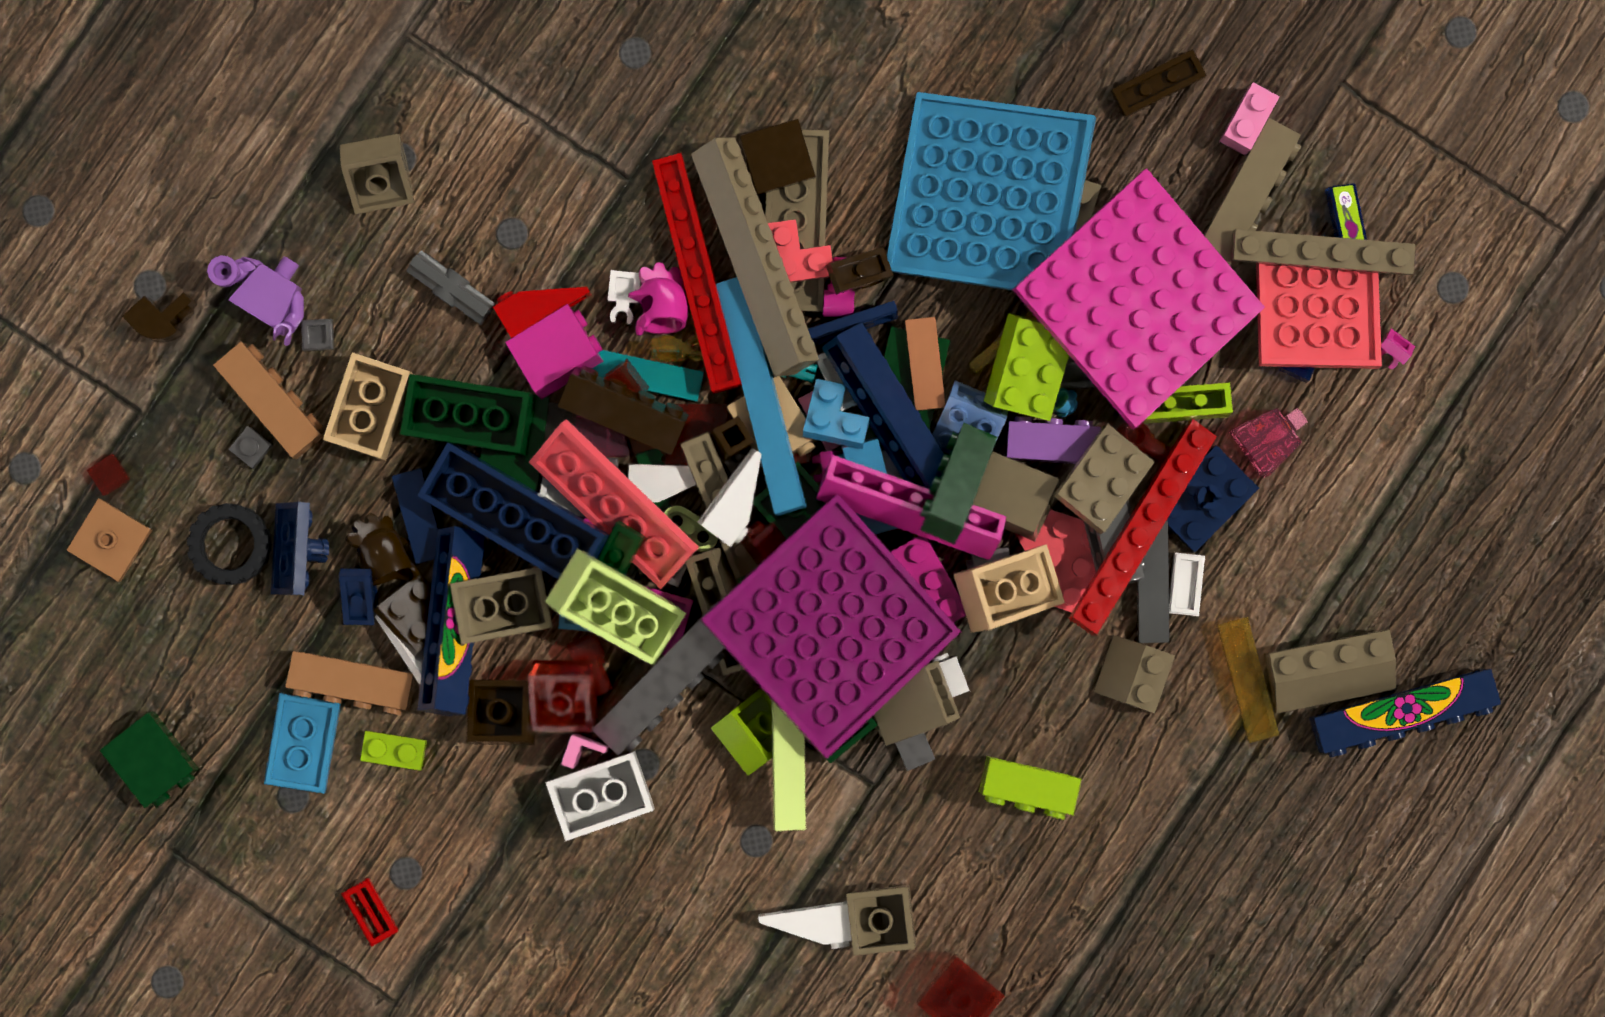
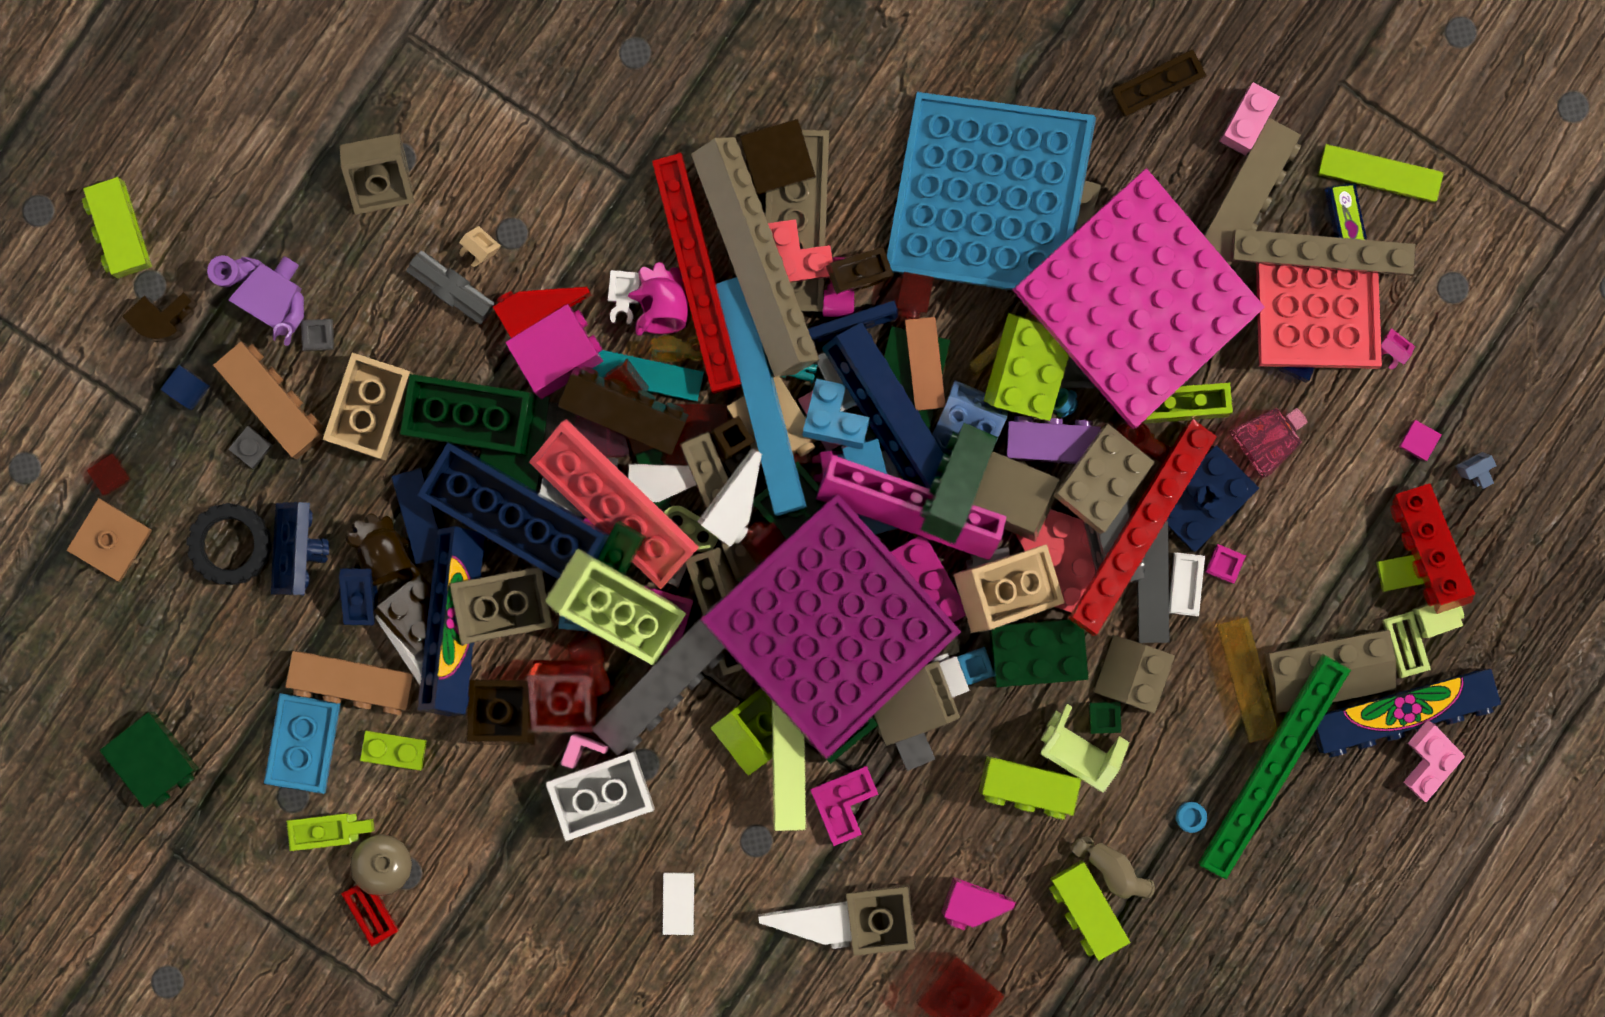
(116, 228): none -> lime brick
(185, 387): none -> dark blue brick
(326, 831): none -> lime hinge
(381, 865): none -> dark tan cylinder
(479, 245): none -> tan tile
(678, 903): none -> white tile
(835, 801): none -> dark pink plate
(914, 295): none -> clear red brick
(973, 904): none -> dark pink slope
(975, 665): none -> dark azure tile
(1038, 653): none -> dark green brick
(1079, 755): none -> yellowish green panel
(1088, 911): none -> lime brick
(1105, 717): none -> dark green plate
(1115, 869): none -> dark tan arm
(1191, 817): none -> dark azure tile
(1225, 563): none -> dark pink tile
(1274, 766): none -> green tile
(1380, 173): none -> lime tile
(1397, 573): none -> lime tile
(1402, 672): none -> yellowish green tile
(1420, 440): none -> dark pink tile
(1433, 549): none -> red brick
(1433, 624): none -> yellowish green brick
(1438, 762): none -> bright pink plate
(1477, 469): none -> sand blue tile

